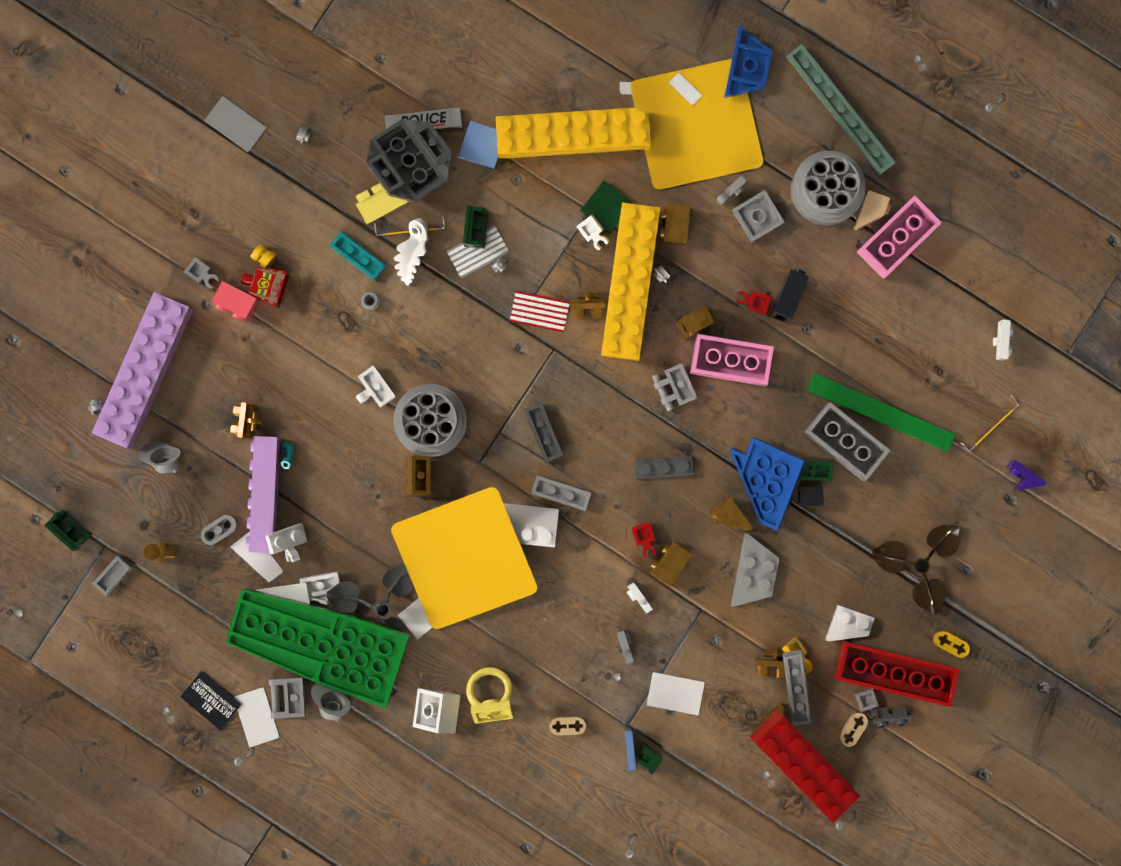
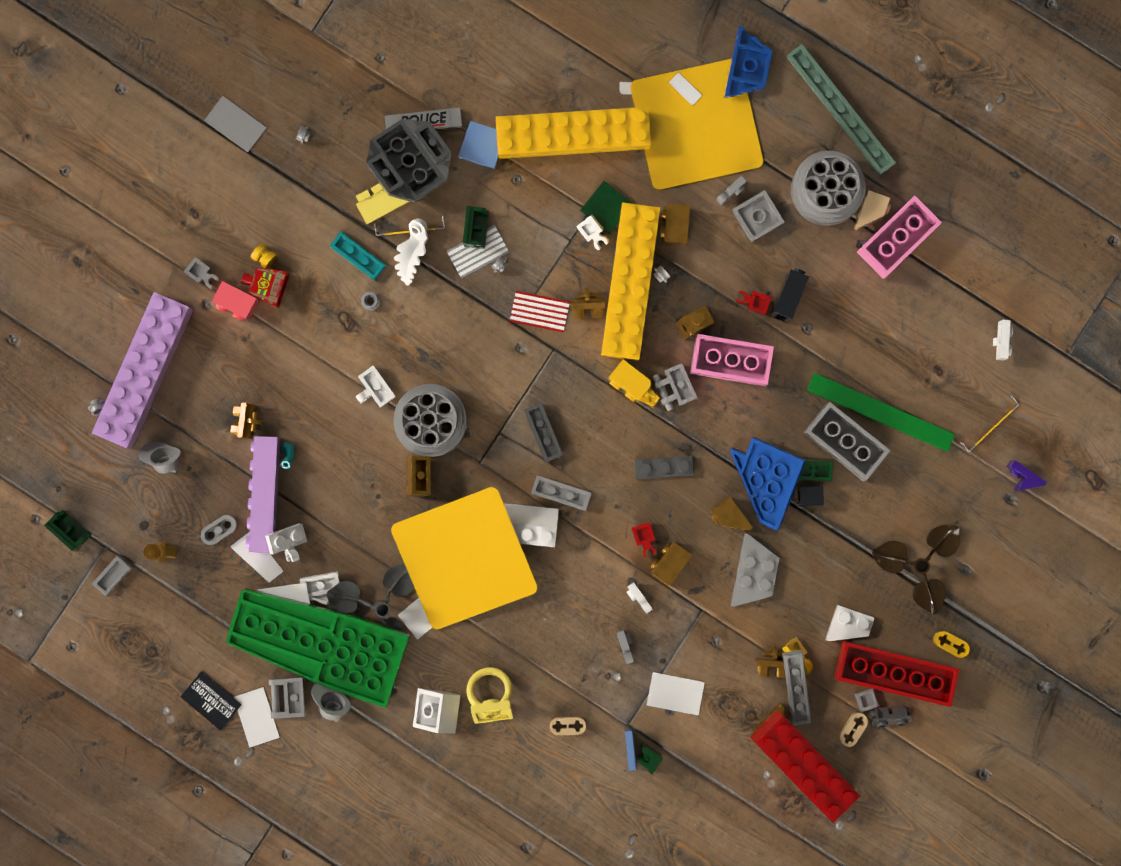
(633, 383): none -> yellow hinge

